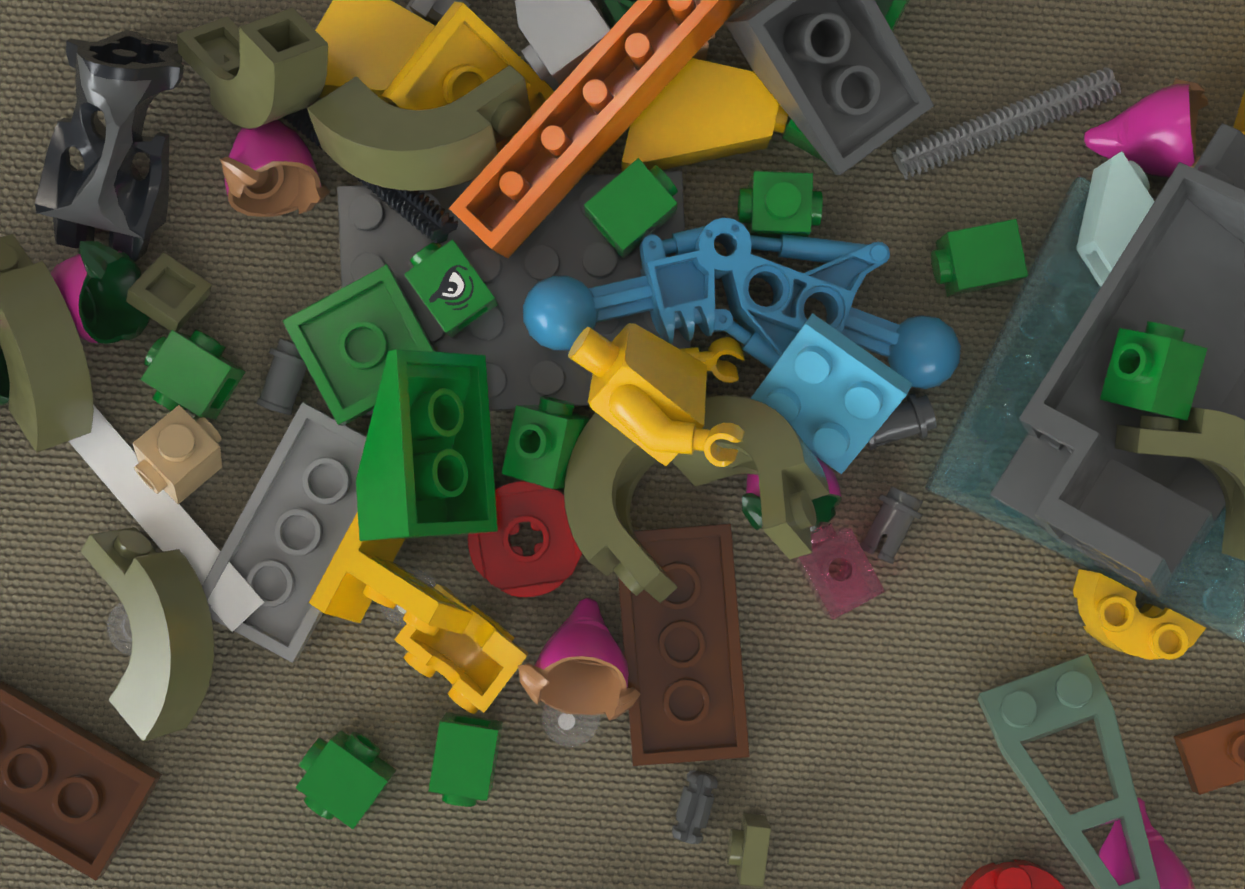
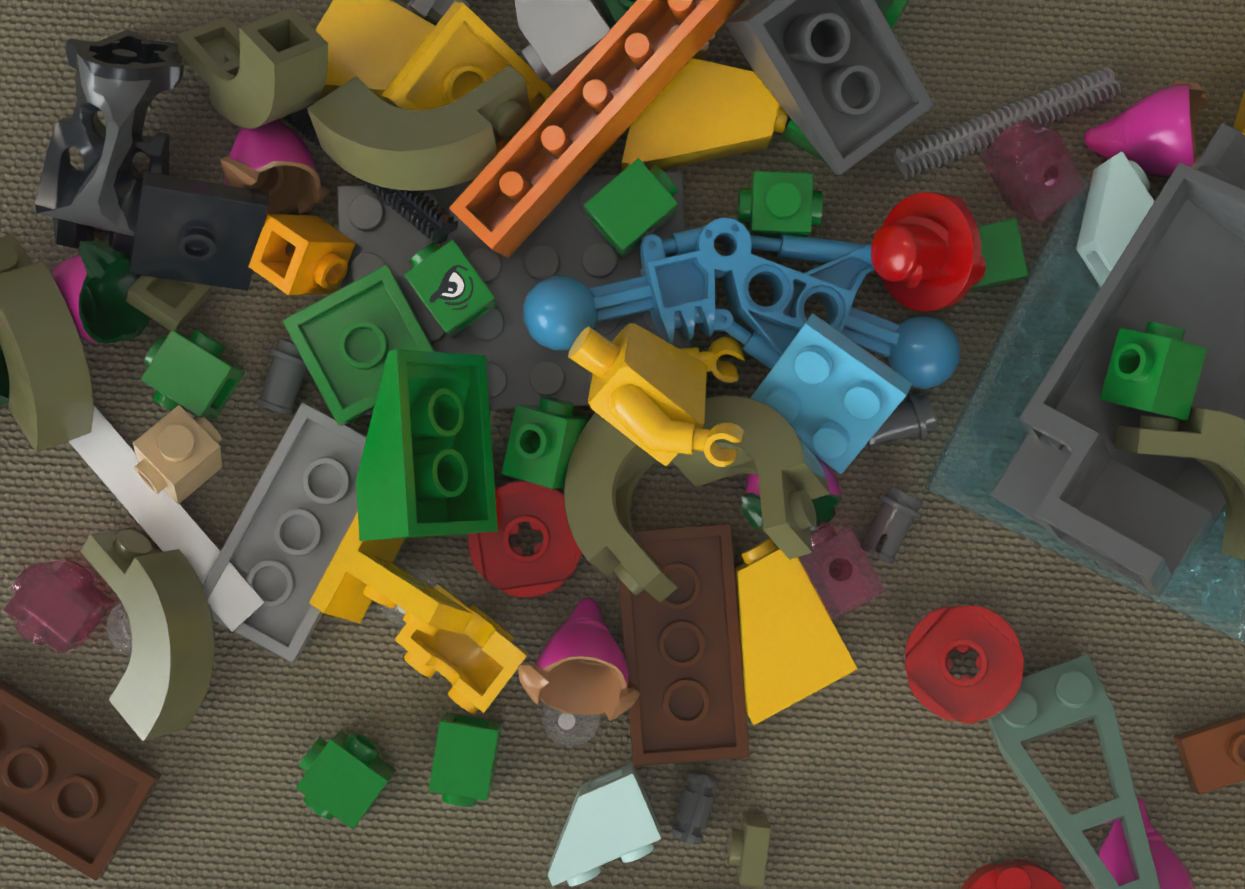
(57, 604): none -> clear pink brick
(197, 231): none -> black plate
(301, 254): none -> light orange brick
(604, 823): none -> light aqua slope
(784, 633): none -> yellow slope
(928, 251): none -> red plate
(963, 629): none -> red plate
(1032, 170): none -> clear pink brick
(1117, 623): yellow cylinder -> none

